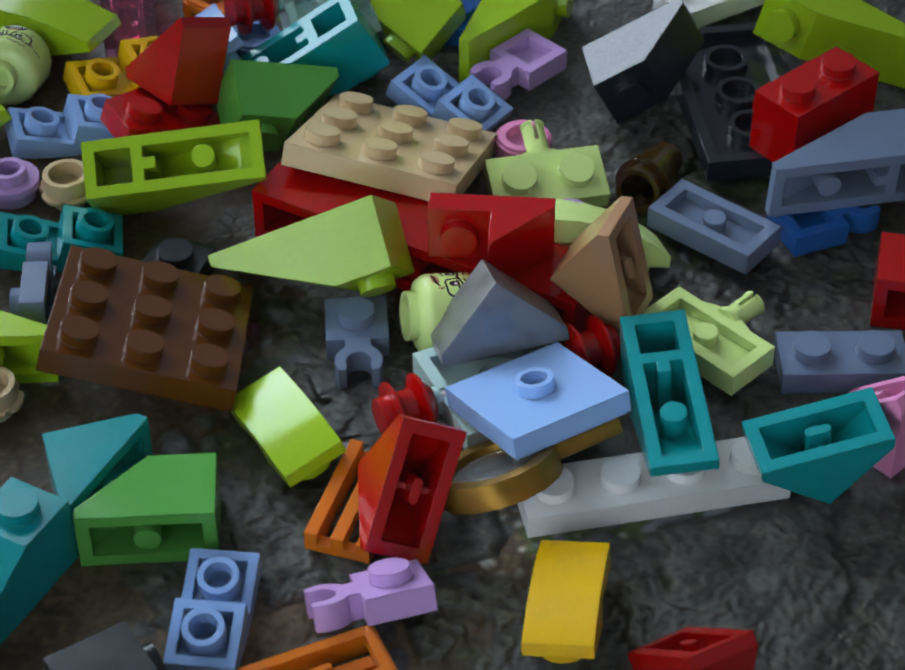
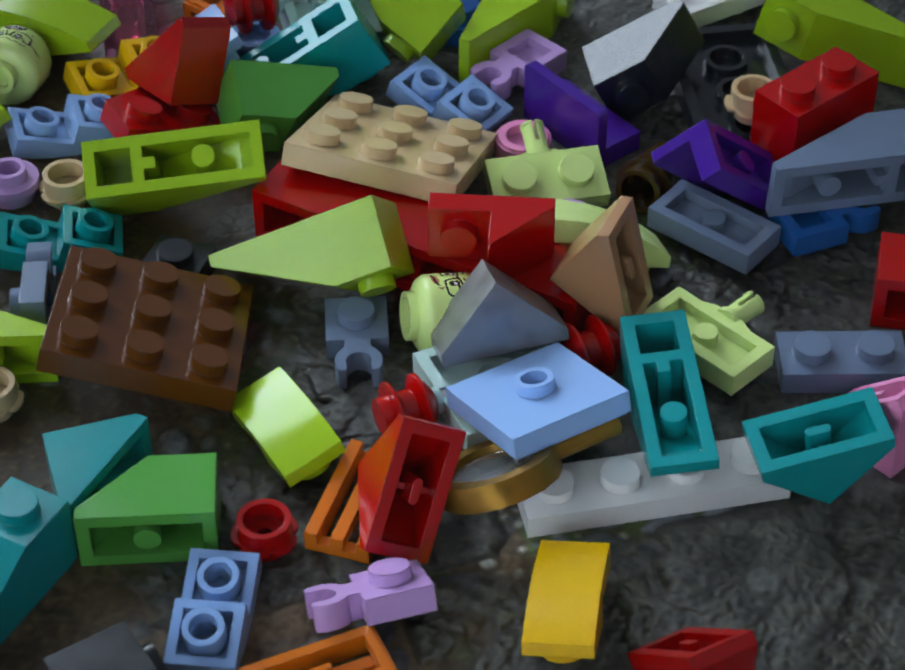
(265, 528): none -> red plate
(575, 116): none -> dark purple panel
(718, 162): none -> dark purple panel
(742, 96): none -> tan plate

